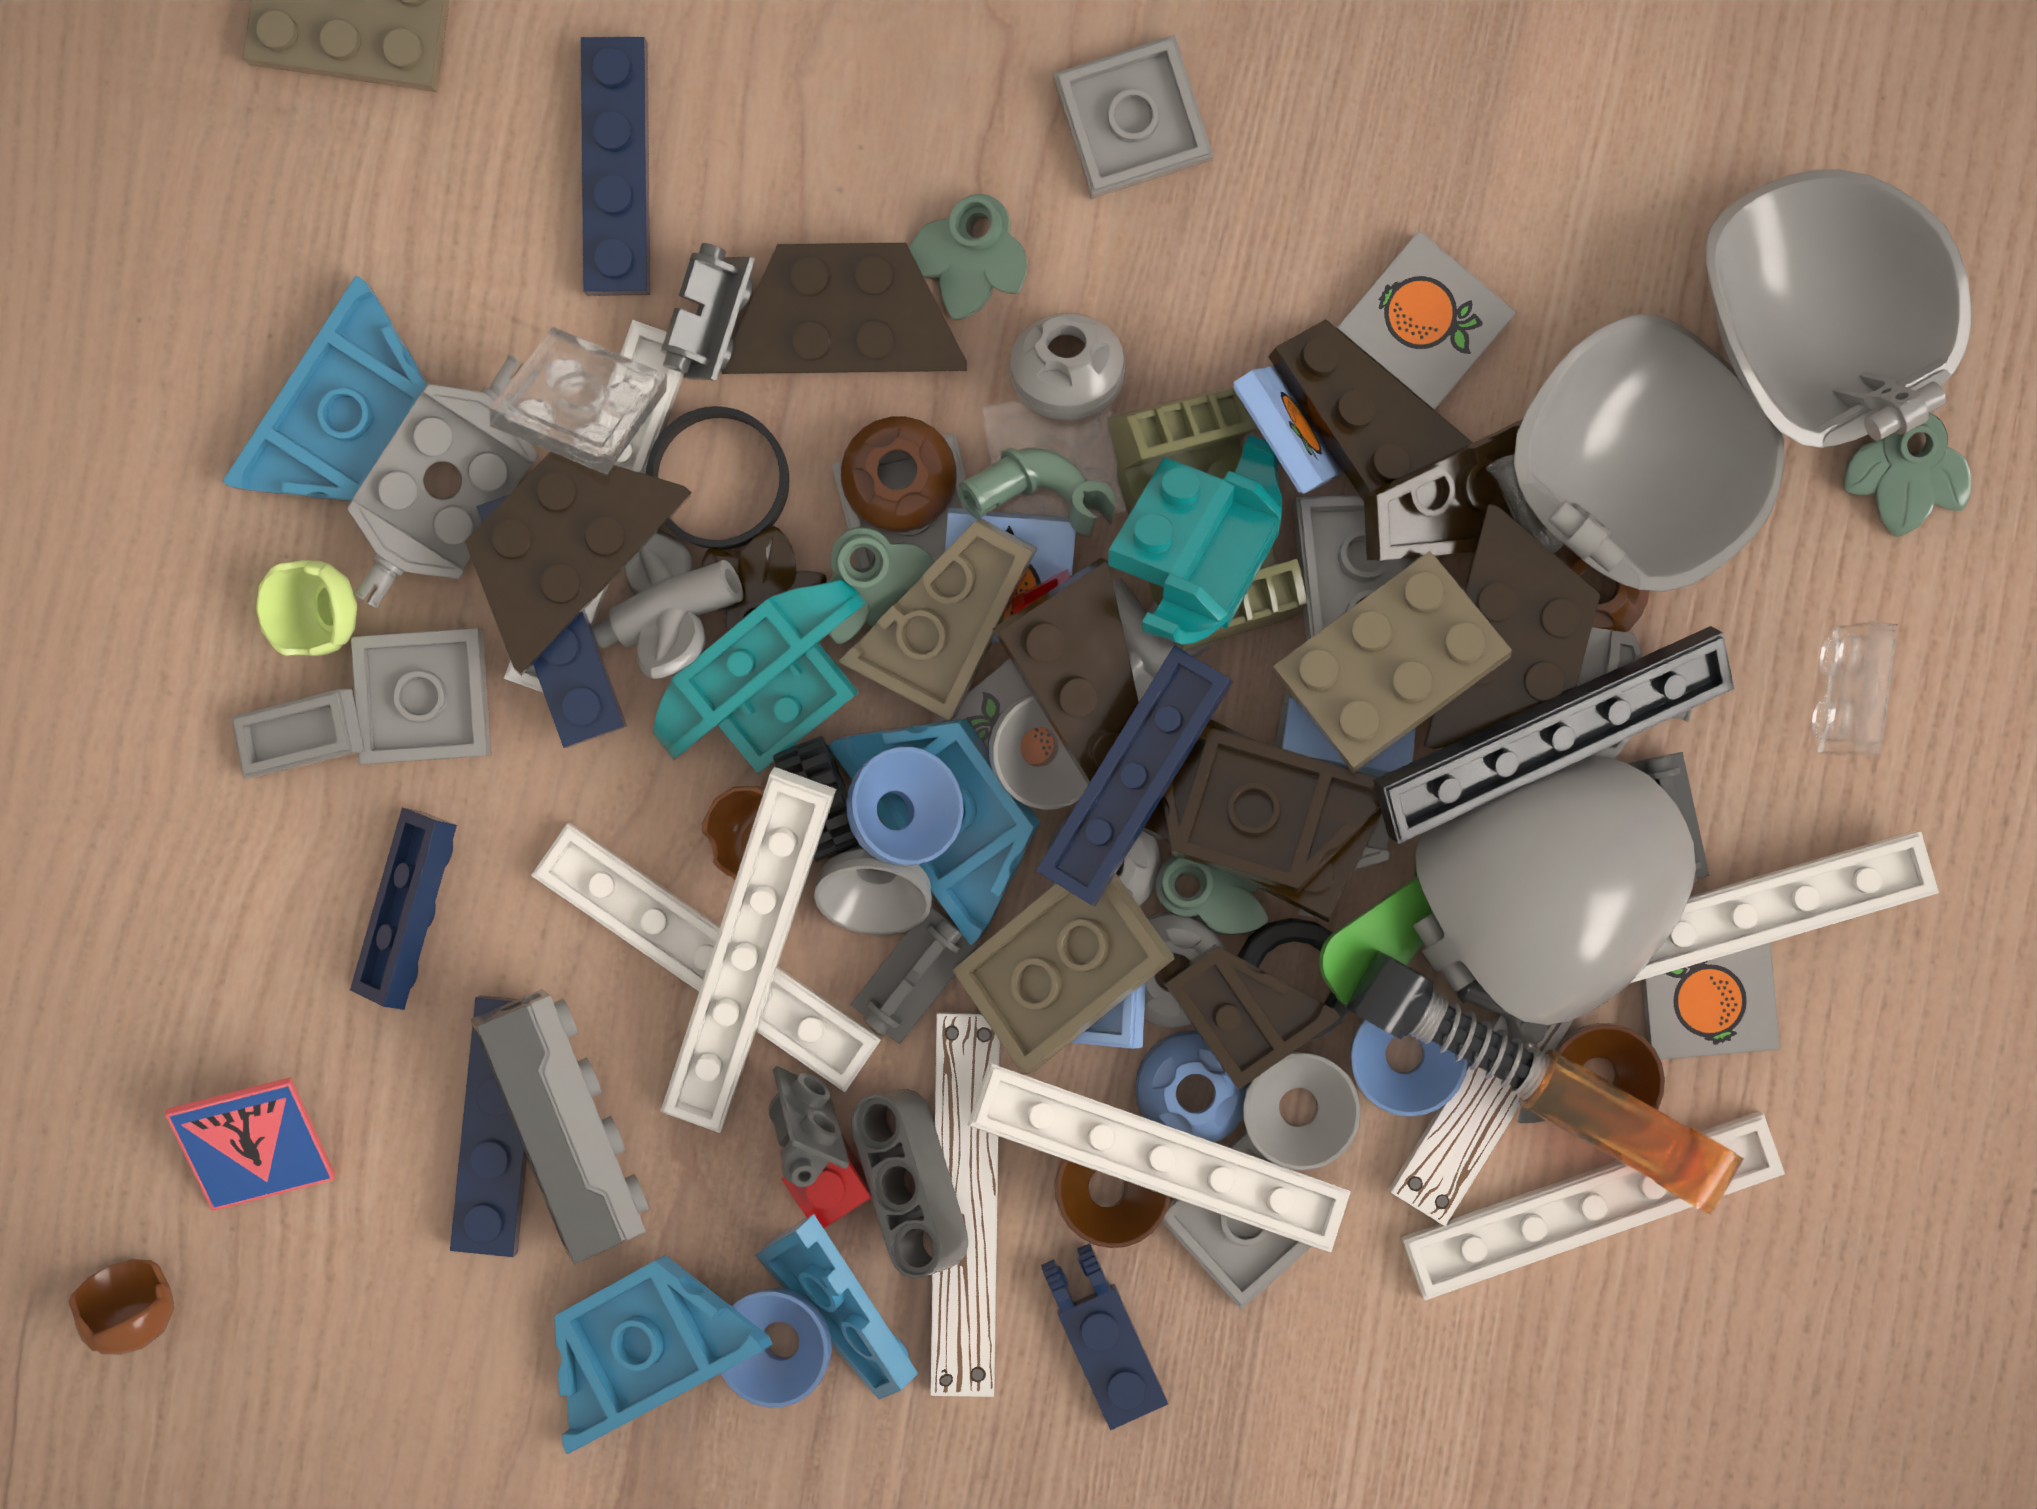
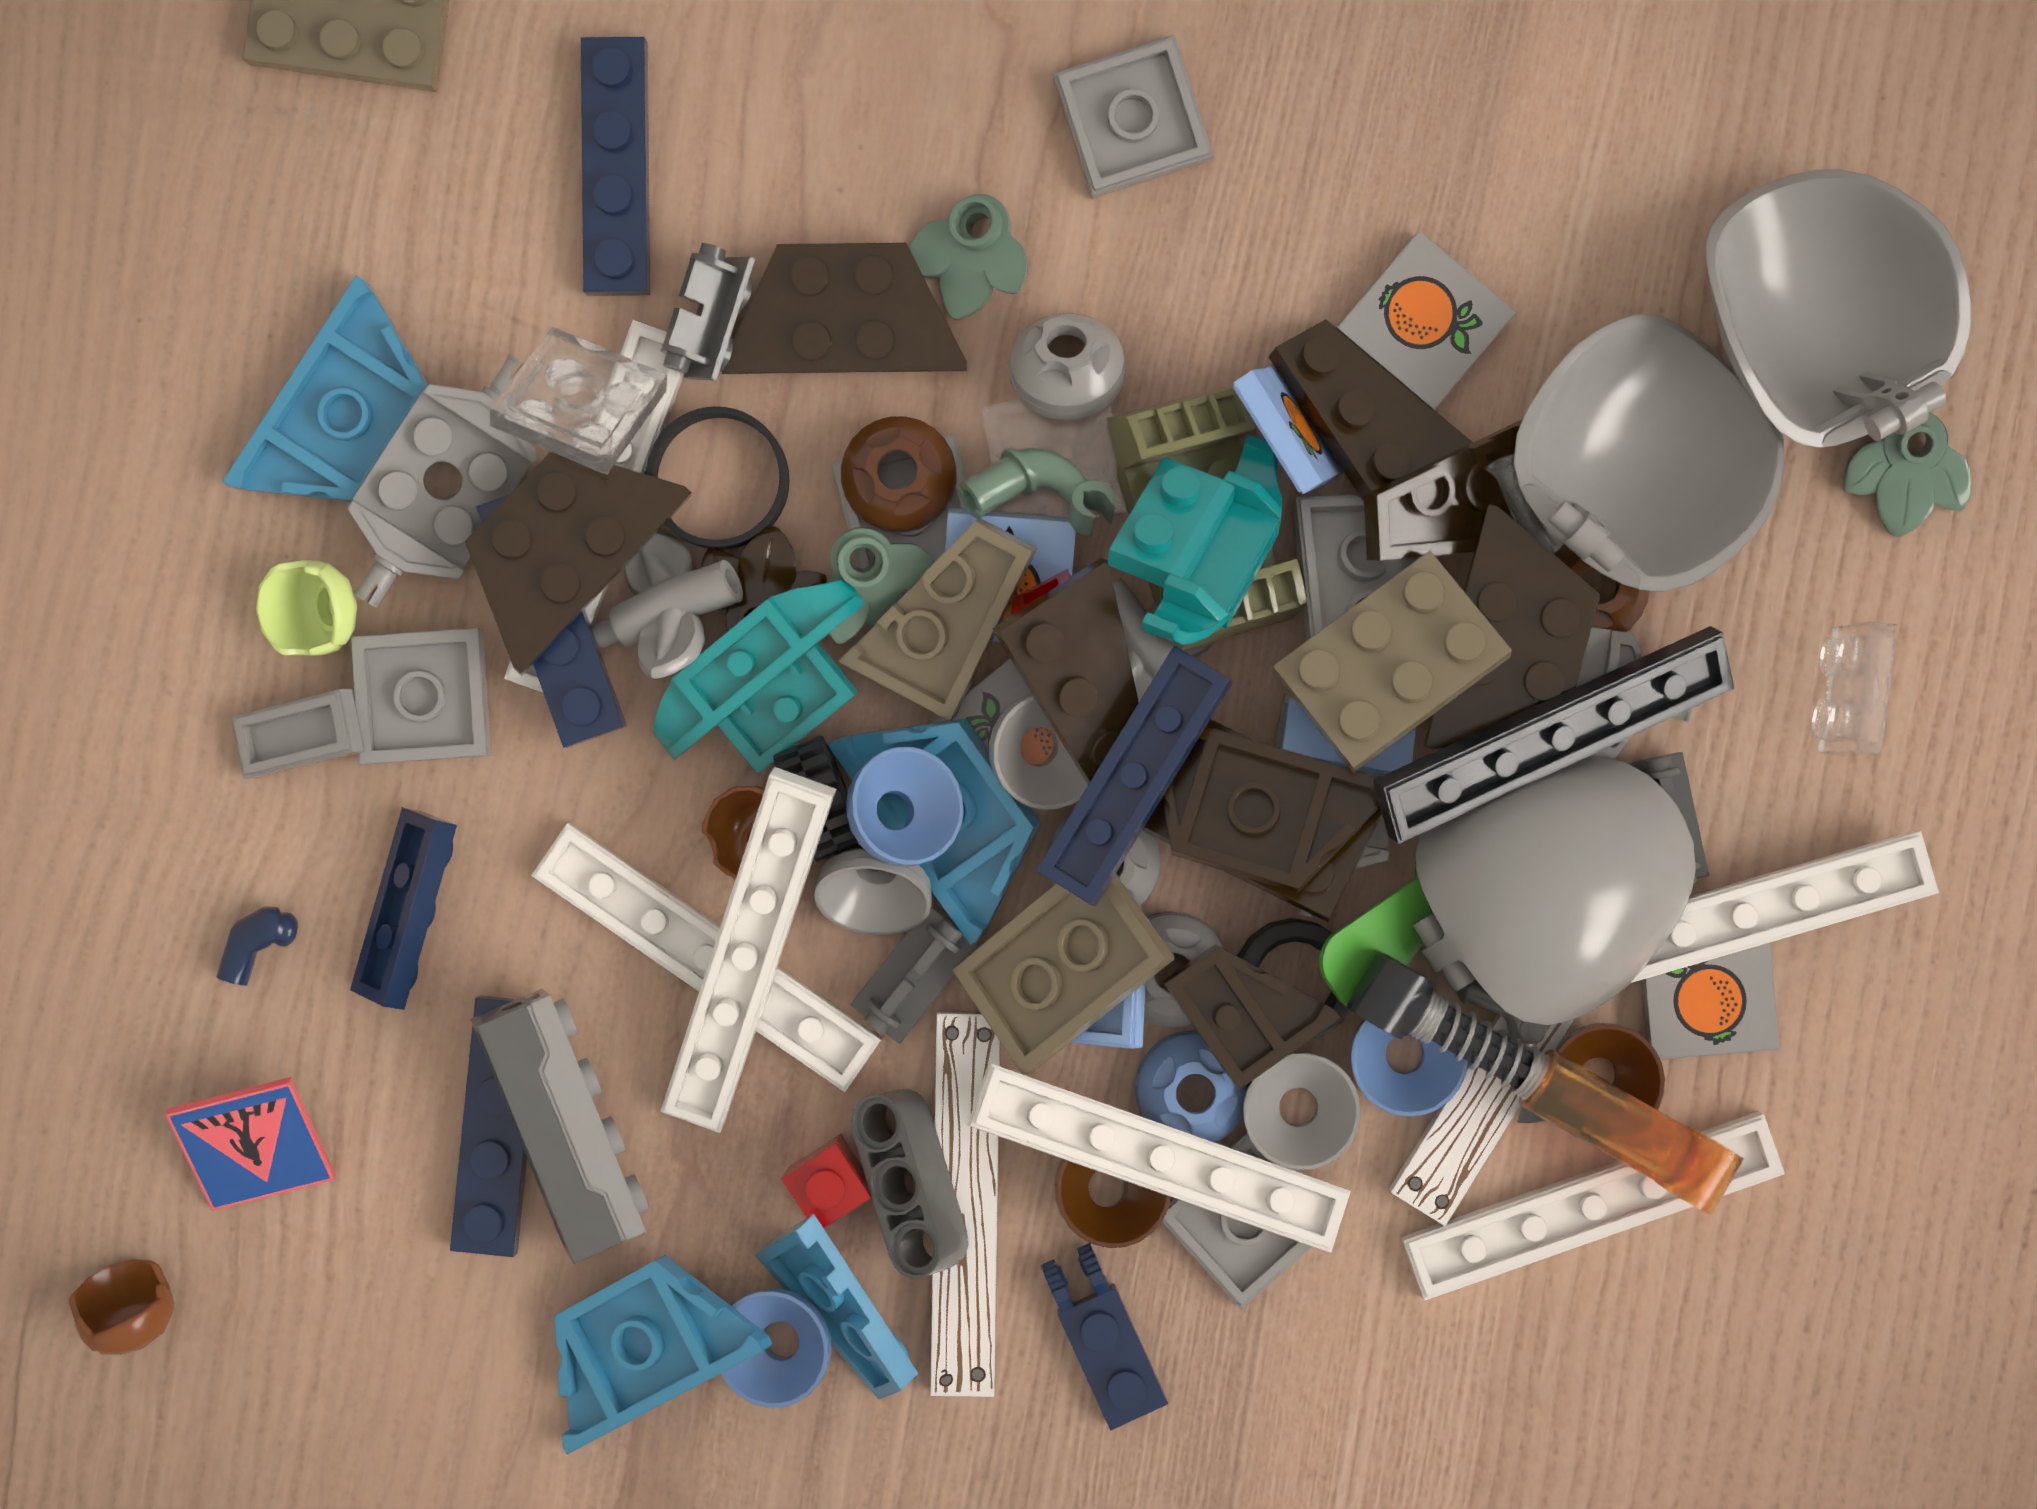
(252, 935): none -> dark blue arm
(805, 1127): dark grey hinge -> none
(1221, 902): sand green plate -> none

